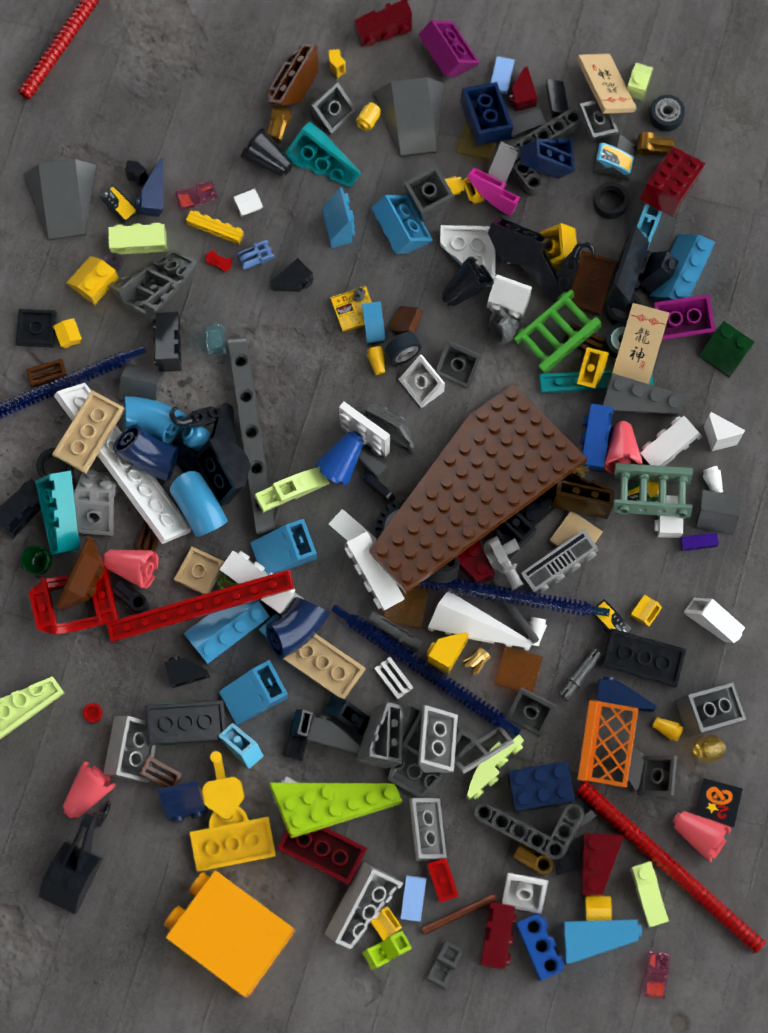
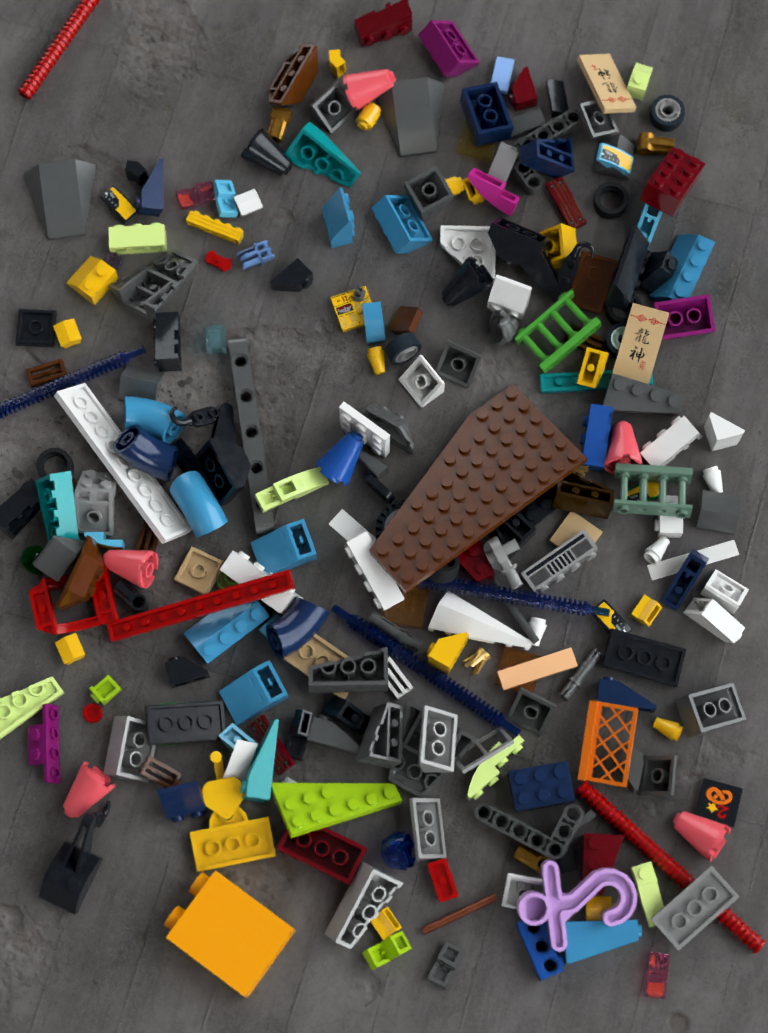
(44, 744): none -> magenta bracket
(58, 556): none -> dark grey slope
(70, 649): none -> yellow piece
(88, 431): tan tile -> none
(101, 541): none -> medium azure slope
(105, 690): none -> lime bracket
(195, 437): dark azure head -> none
(224, 198): none -> medium azure slope
(240, 759): none -> white sticker
(258, 779): none -> wedge
(282, 758): none -> dark red tile
(351, 674): none -> dark grey wedge
(367, 86): none -> coral cone
(397, 851): none -> clear blue cone
(413, 898): light blue slope -> none
(498, 936): dark red wedge -> none
(537, 669): none -> light nougat tile
(558, 907): none -> lavender piece
(565, 203): none -> dark red tile
(656, 550): none -> white cone
(673, 565): none -> white sticker
(684, 579): none -> dark blue slope
(695, 907): none -> light grey plate
(699, 542): dark purple piece -> none
(709, 749): clear yellow head -> none
(724, 591): none -> white slope
(726, 349): dark green slope -> none

